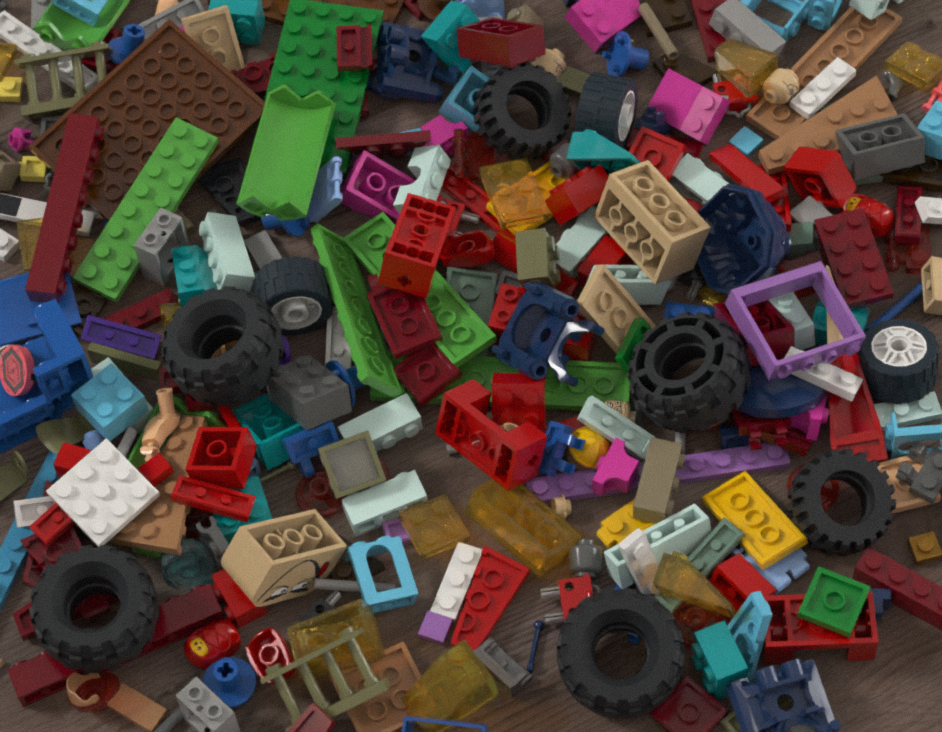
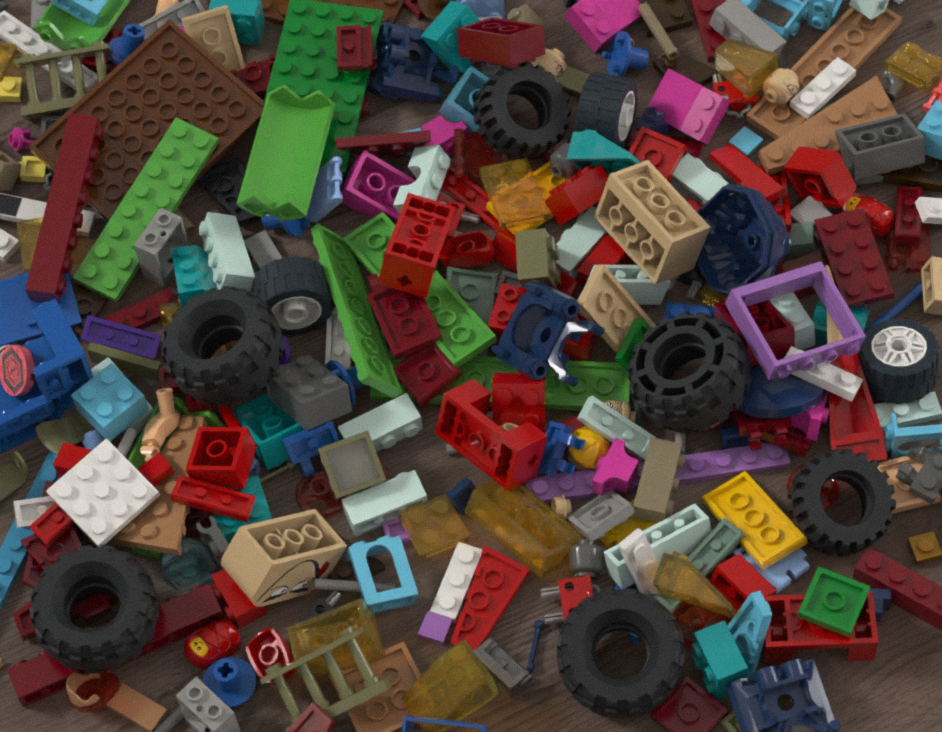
(461, 494): none -> dark blue tile
(601, 515): none -> light grey plate

